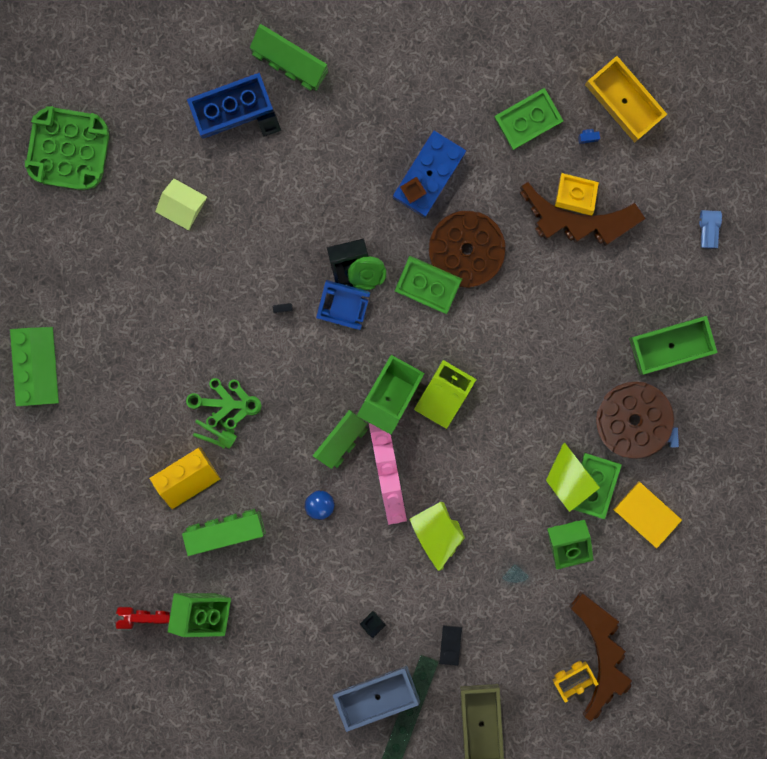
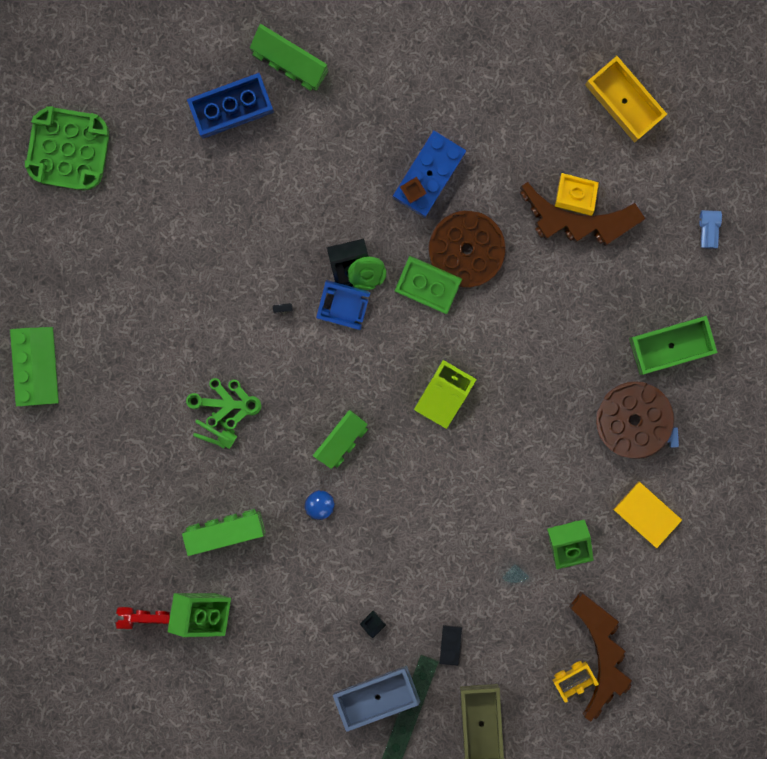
(180, 204): yellowish green slope -> none
(185, 478): yellow slope -> none
(268, 124): black plate -> none
(388, 475): bright pink arch -> none
(395, 383): bright green piece -> none
(437, 533): lime slope -> none
(528, 119): bright green plate -> none
(570, 479): lime slope -> none
(588, 136): blue plate -> none
(605, 475): bright green plate -> none

